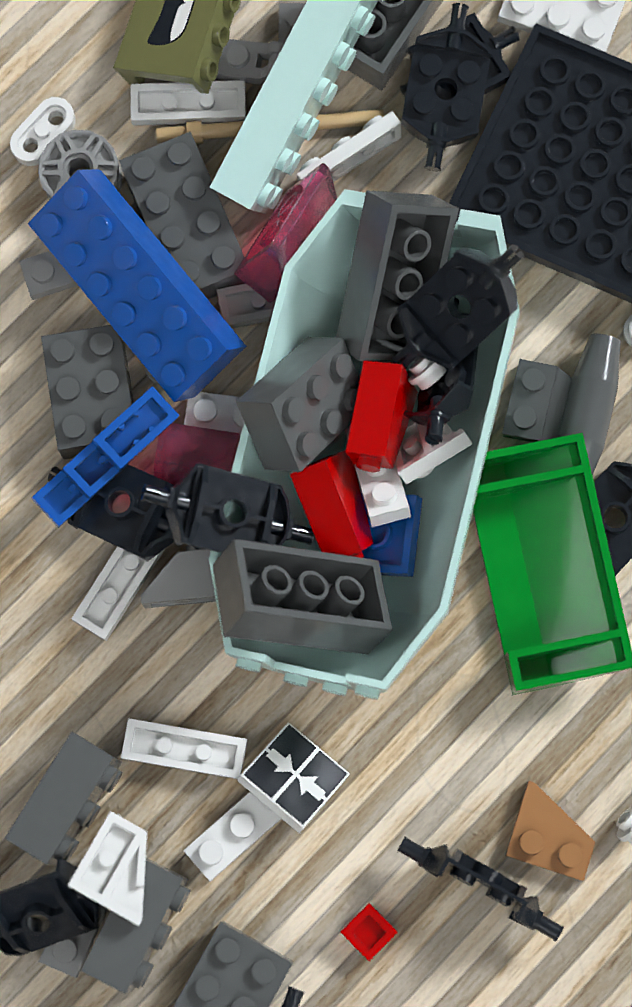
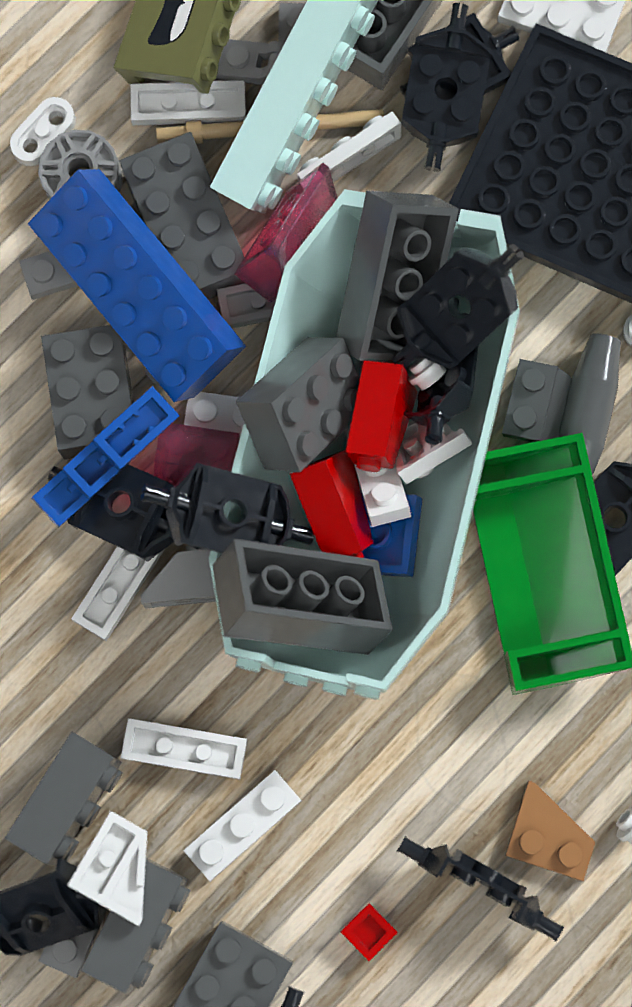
(293, 777): black tile -> none

